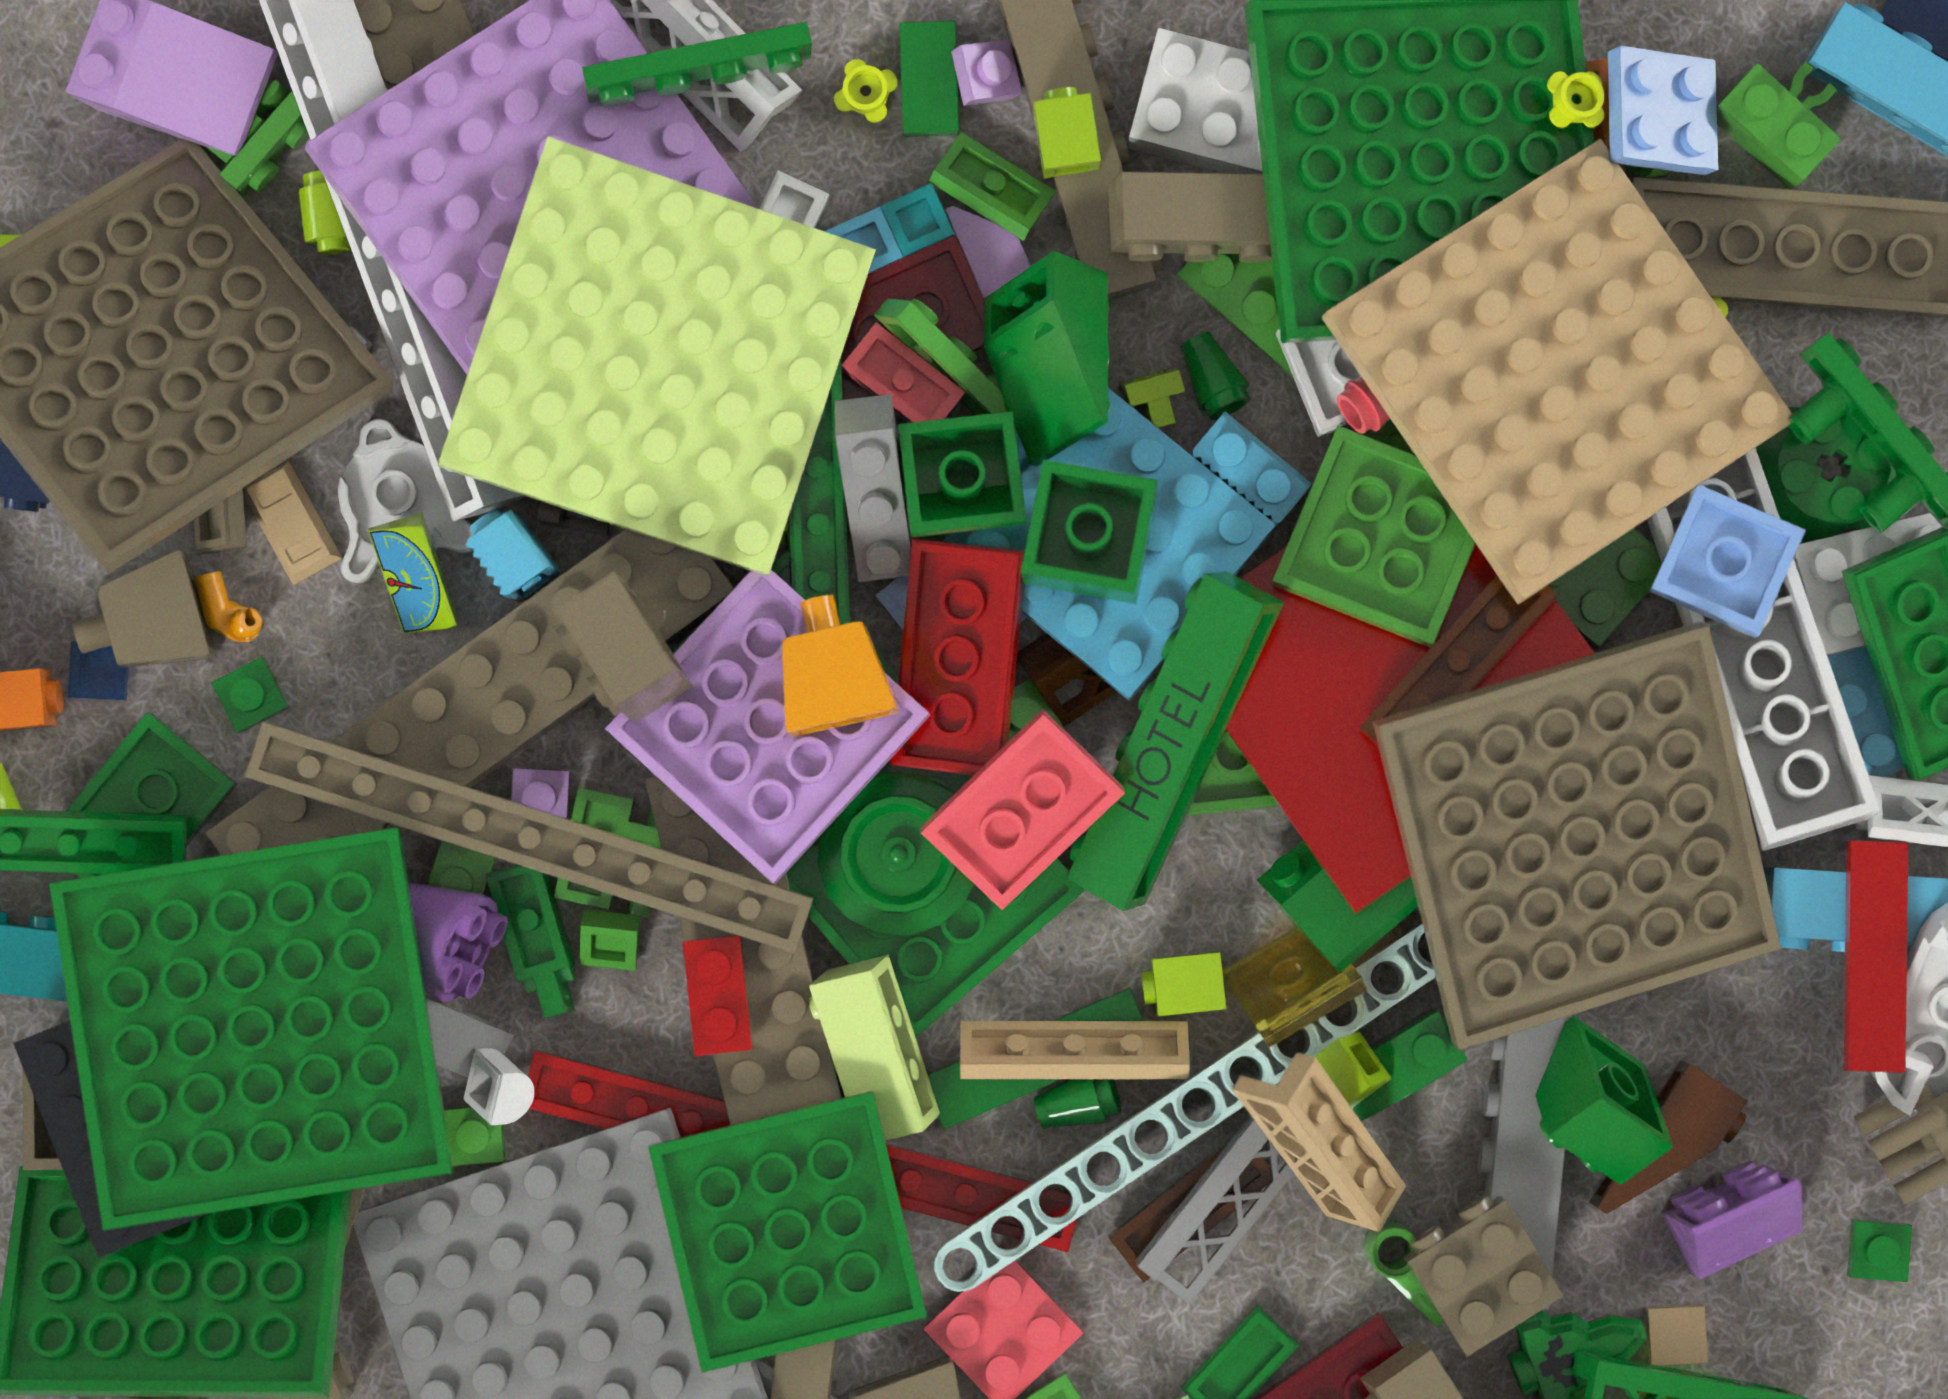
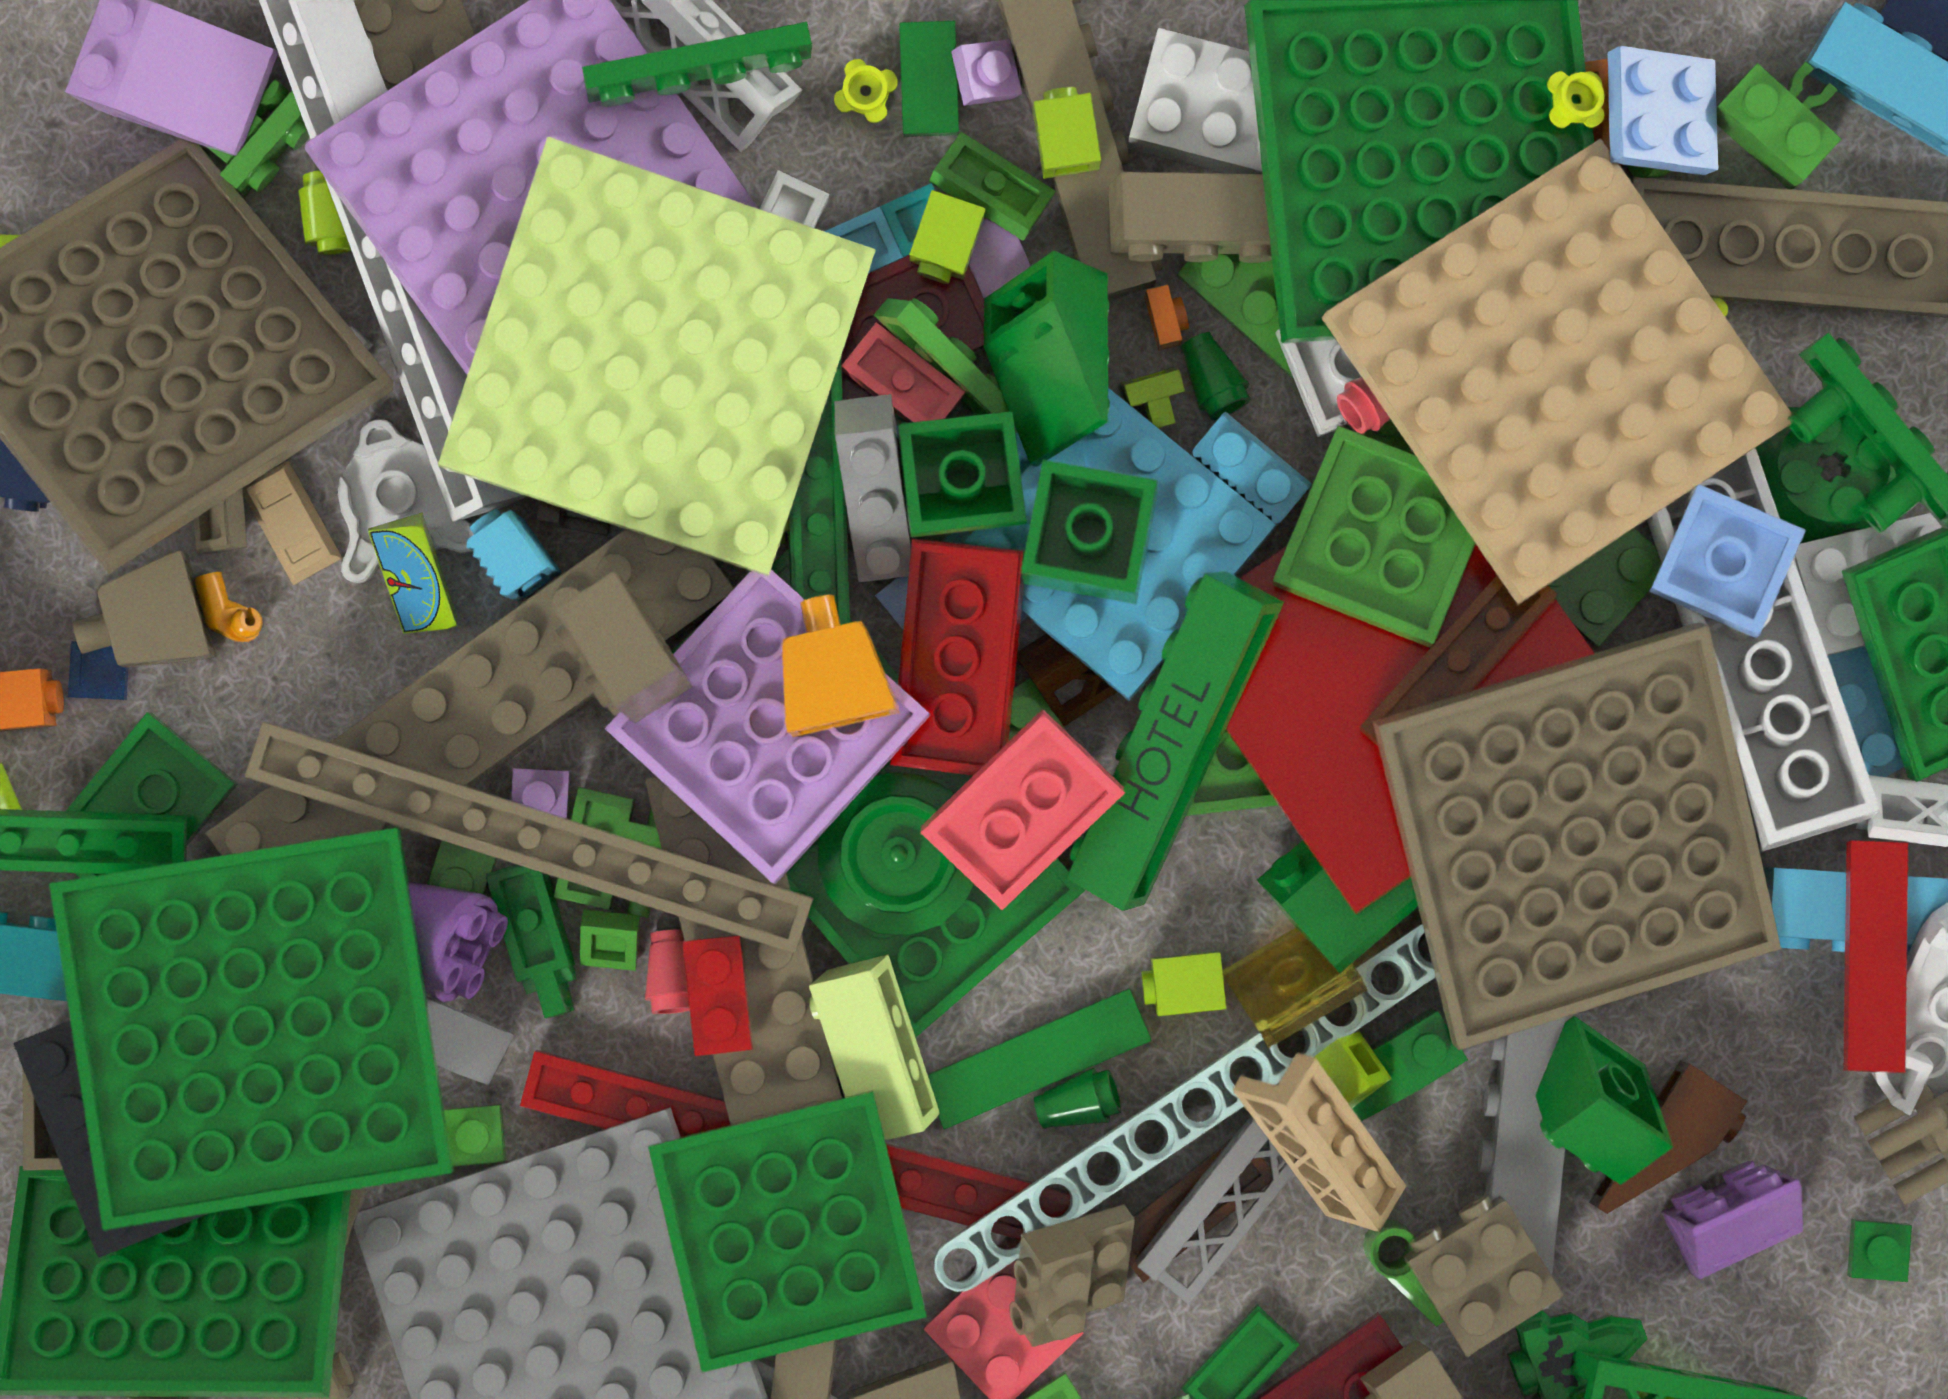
(250, 695): green plate -> none
(497, 1088): white brick -> none
(666, 973): none -> coral cone
(946, 237): none -> lime brick
(1069, 1273): none -> dark tan plate
(1074, 1050): tan plate -> none
(1166, 317): none -> orange plate
(1676, 1334): tan tile -> none

